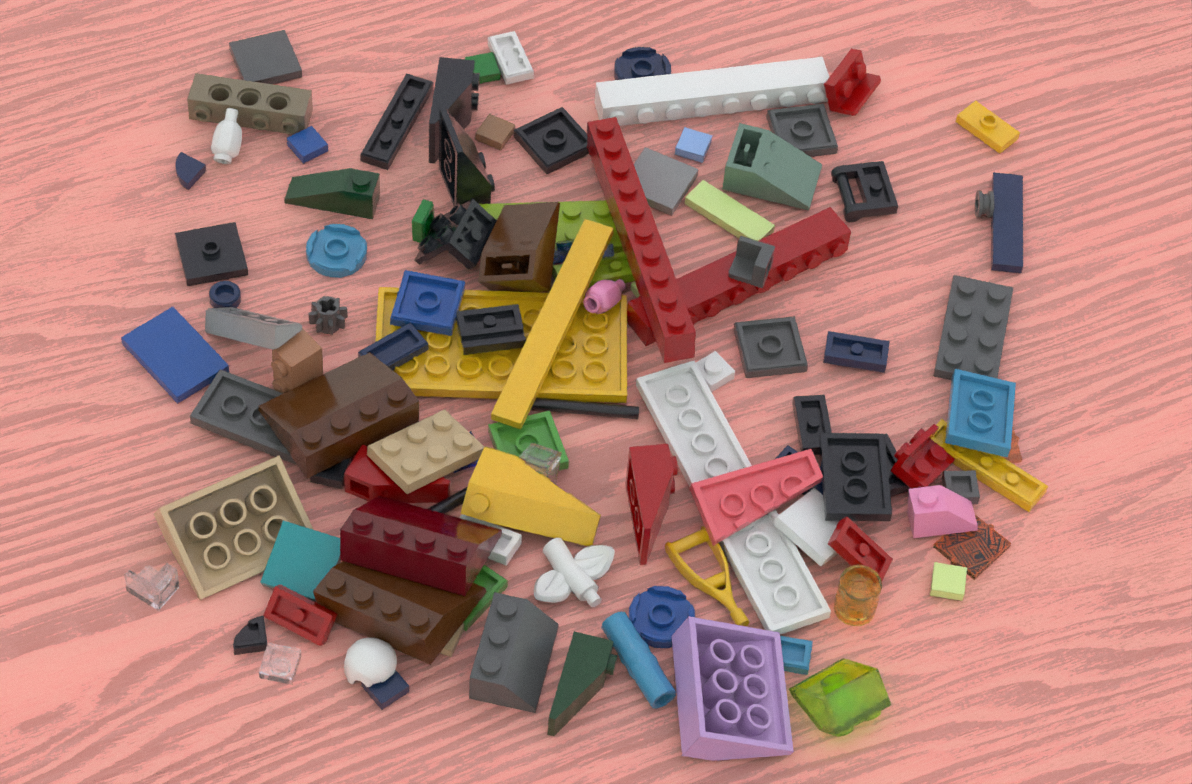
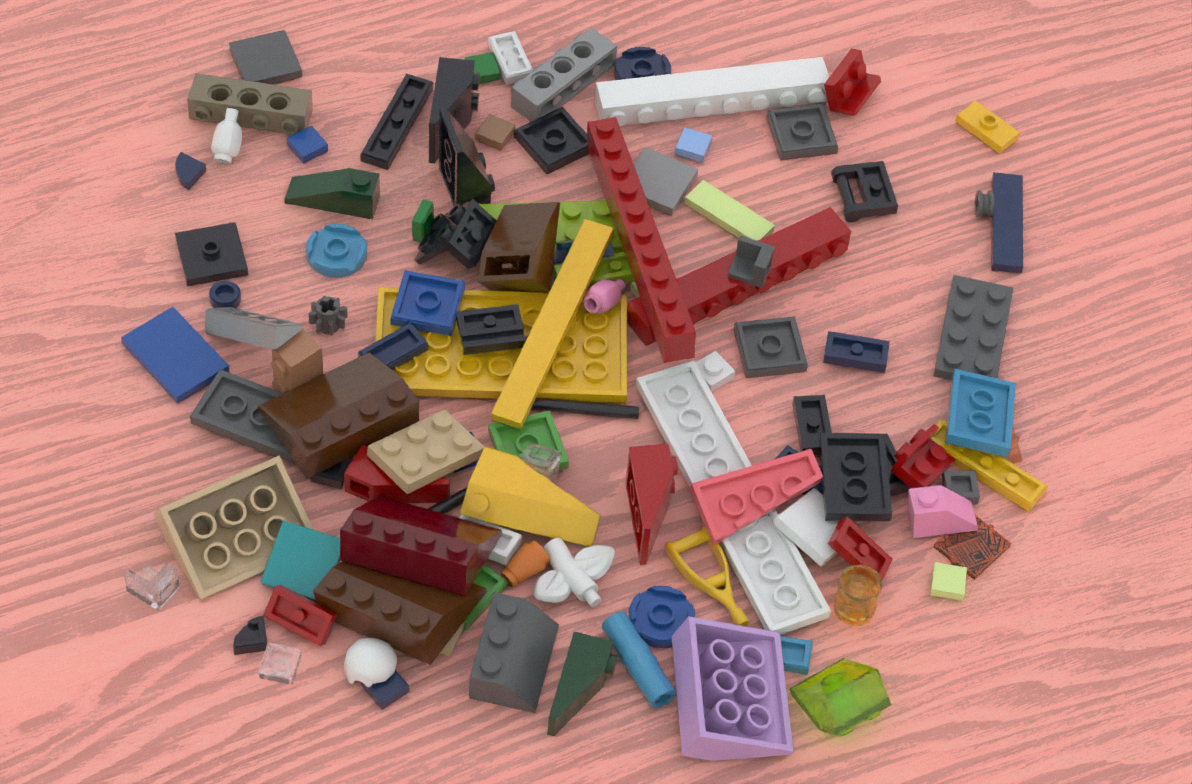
(526, 563): none -> orange cone
(563, 75): none -> light grey brick
(770, 168): sand green slope -> none

